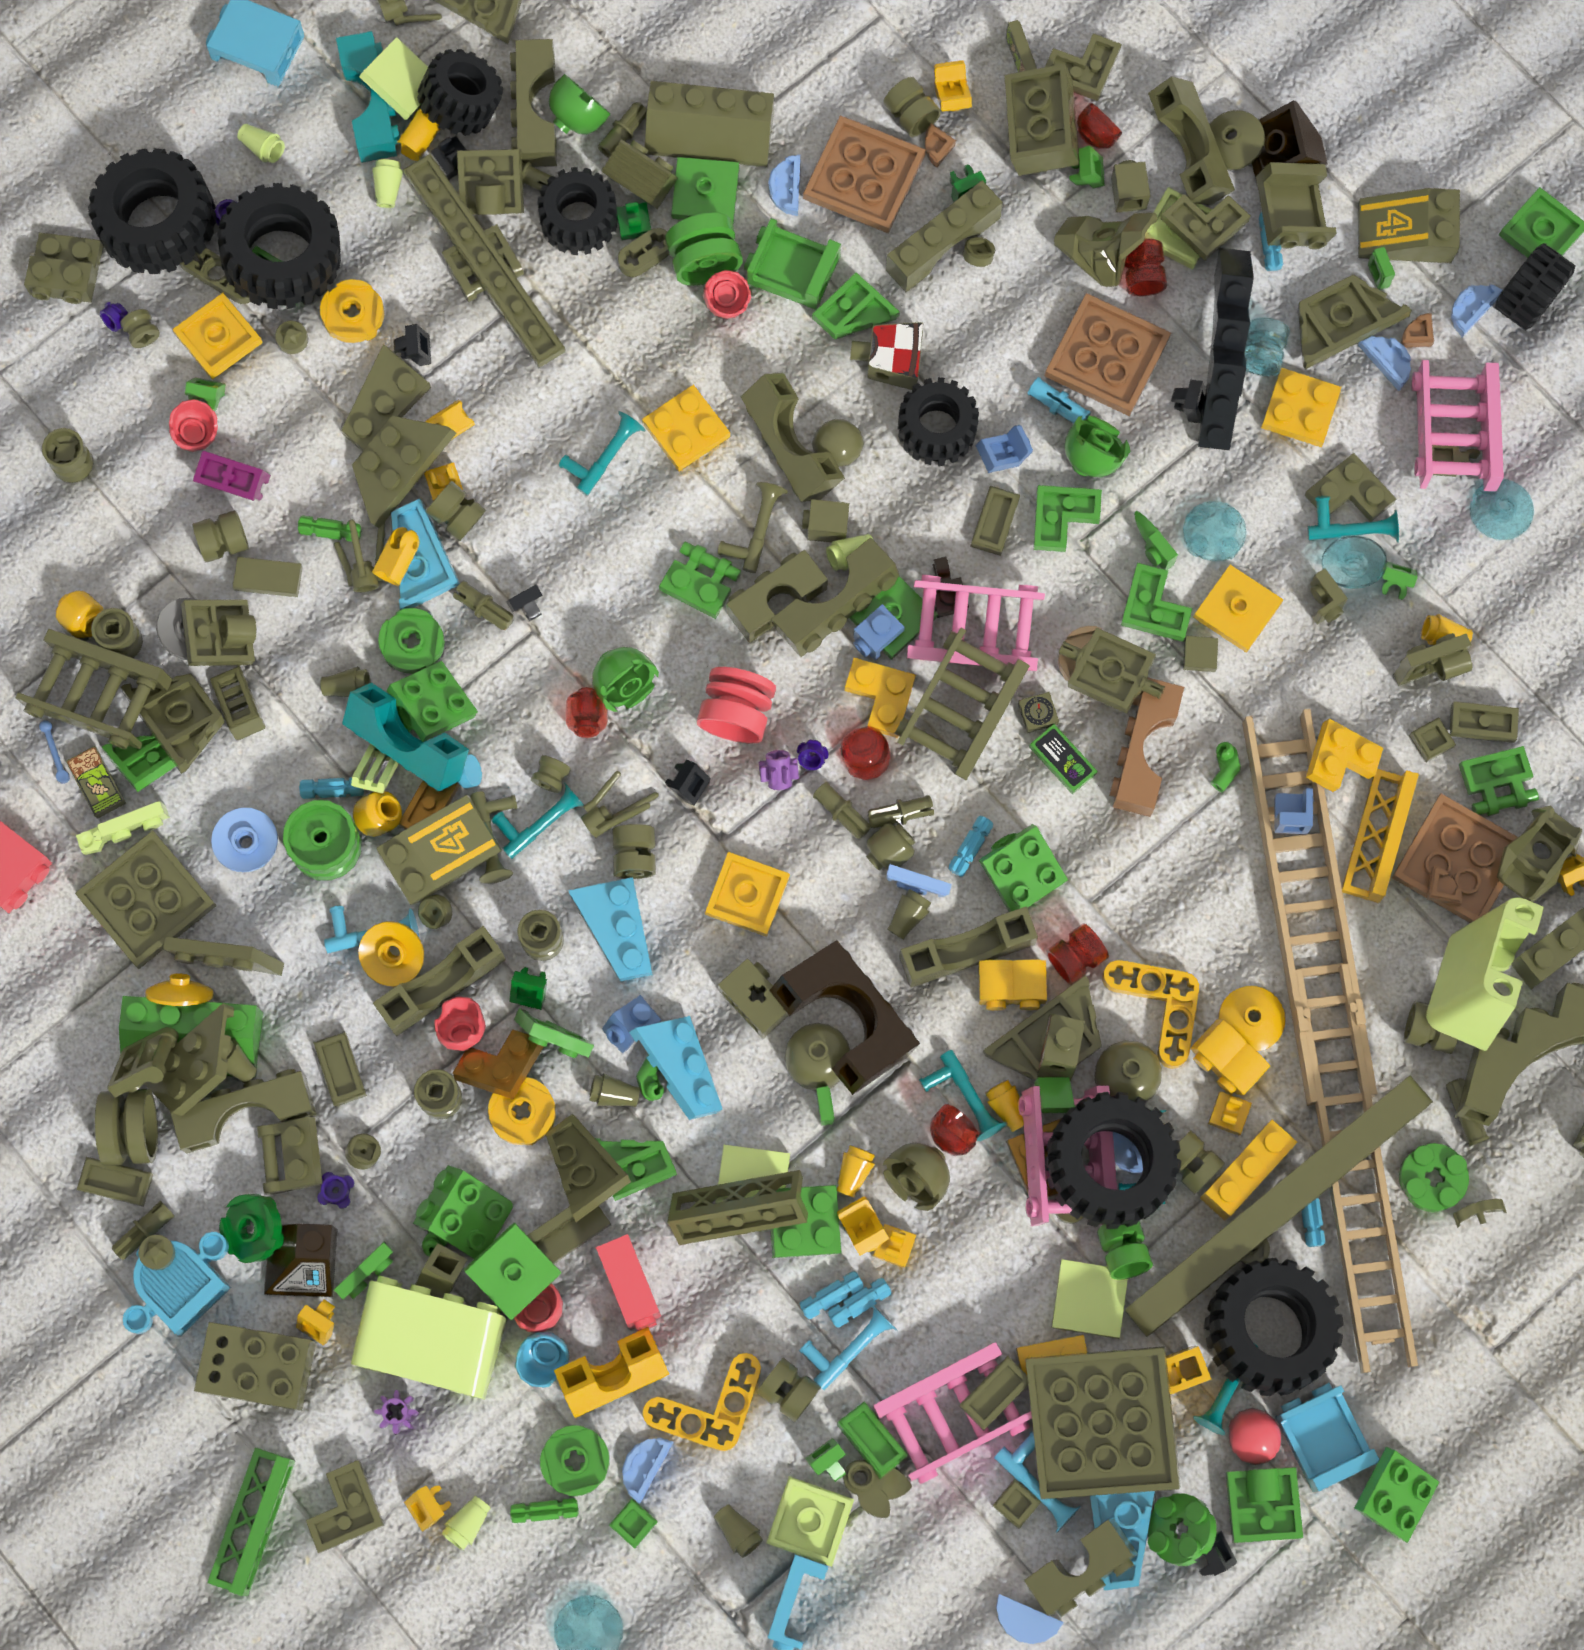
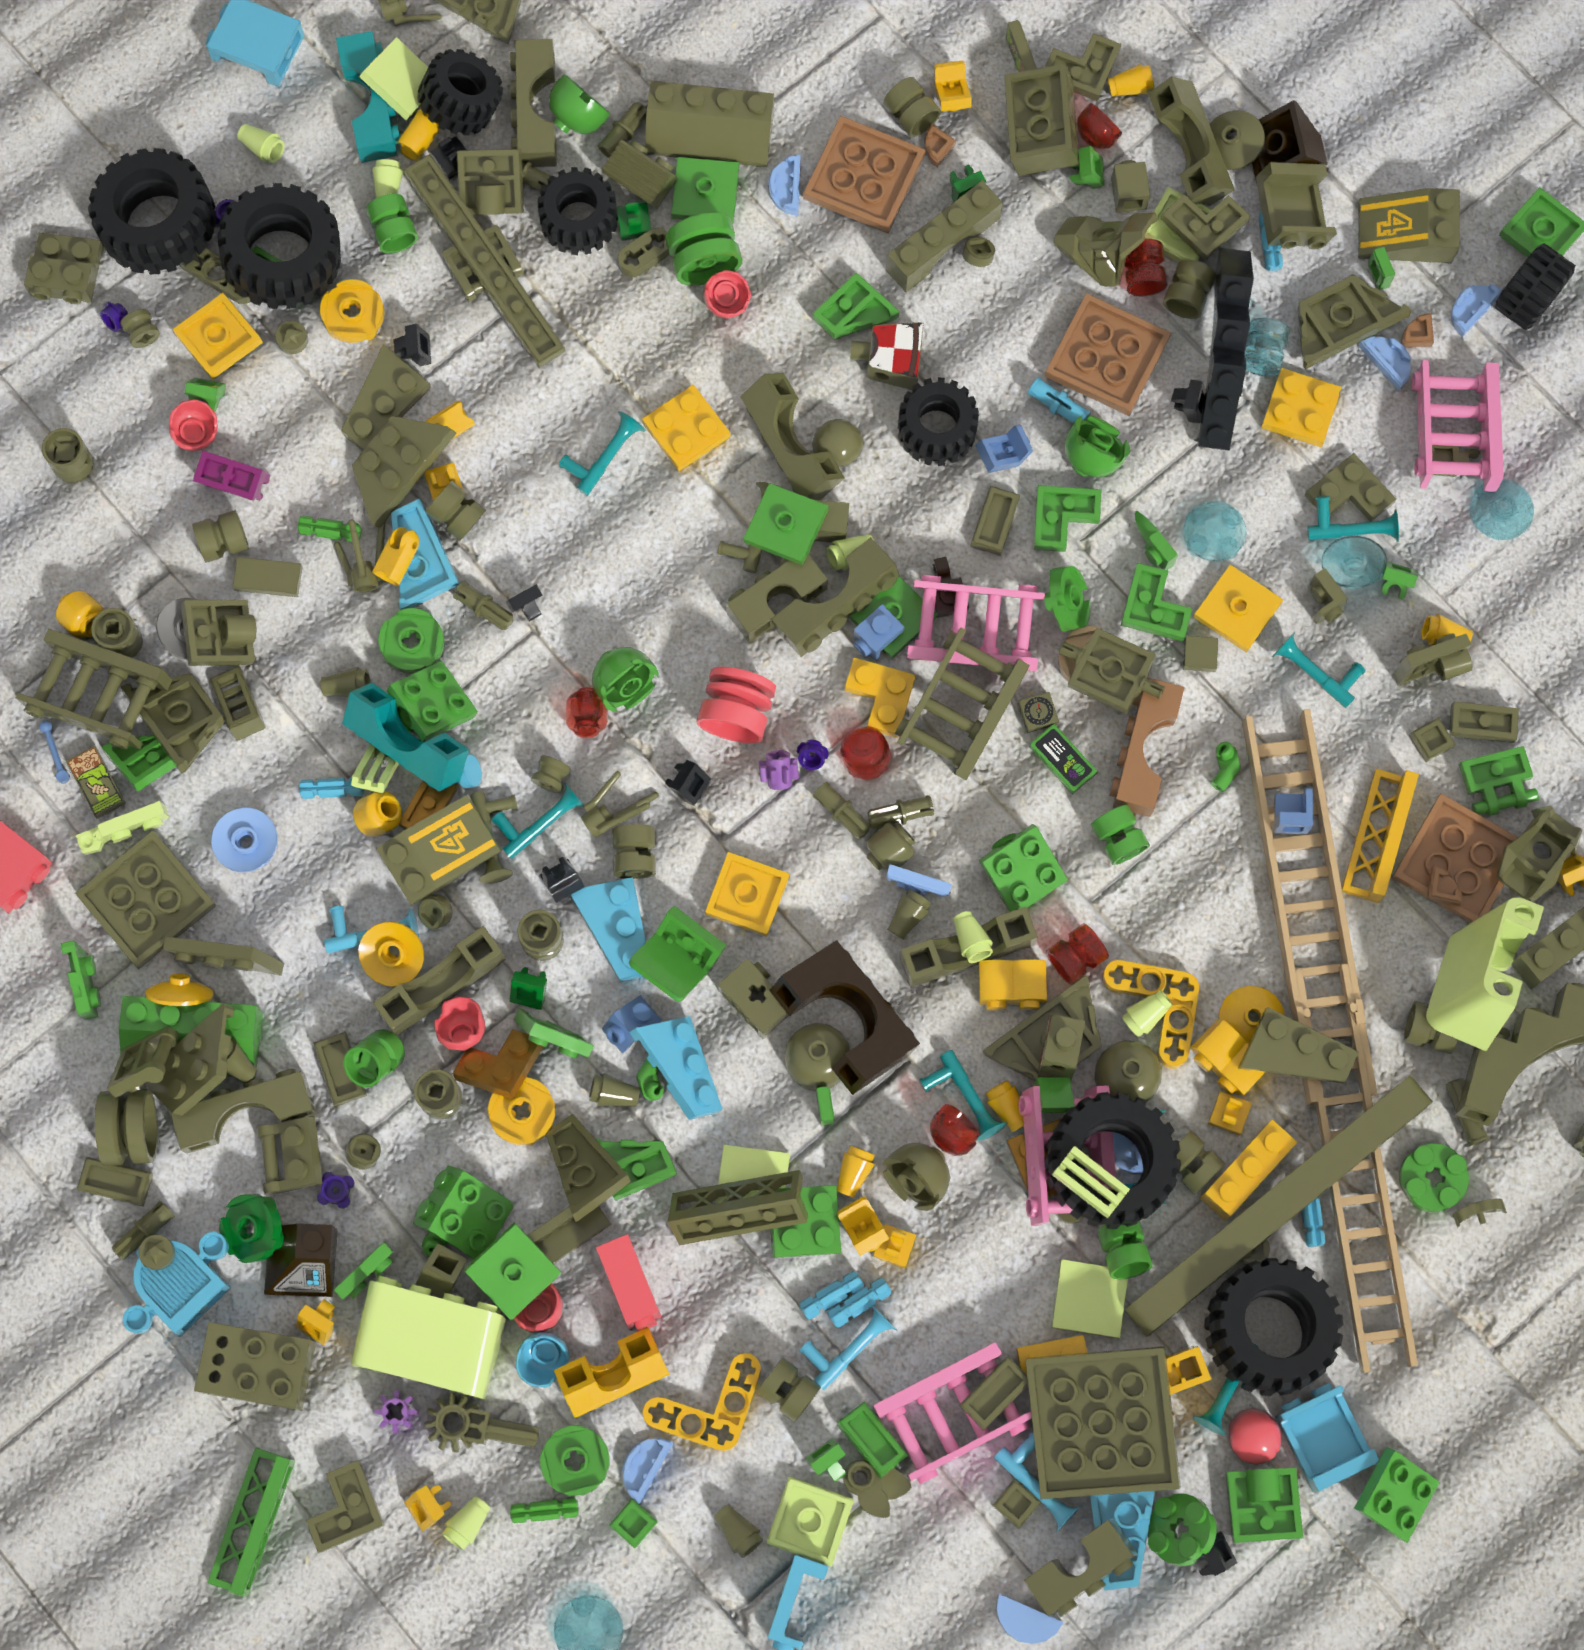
(80, 977): none -> bright green wing
(311, 825): bright green wheel -> none
(374, 1058): none -> bright green wheel
(393, 227): none -> bright green wheel
(476, 1426): none -> olive gear
(561, 880): none -> black tile
(677, 955): none -> bright green bracket
(695, 588): bright green plate -> none
(786, 524): none -> bright green plate
(791, 265): bright green panel -> none
(970, 846): medium azure axle -> none
(973, 940): none -> yellowish green cone
(1067, 599): none -> bright green plate
(1097, 1170): none -> yellowish green tile
(1115, 824): none -> bright green wheel
(1132, 81): none -> yellow cone
(1147, 1013): none -> yellowish green cone
(1189, 289): none -> olive wheel
(1296, 1050): none -> olive wing
(1336, 689): none -> teal piece
(1341, 749): yellow plate -> none

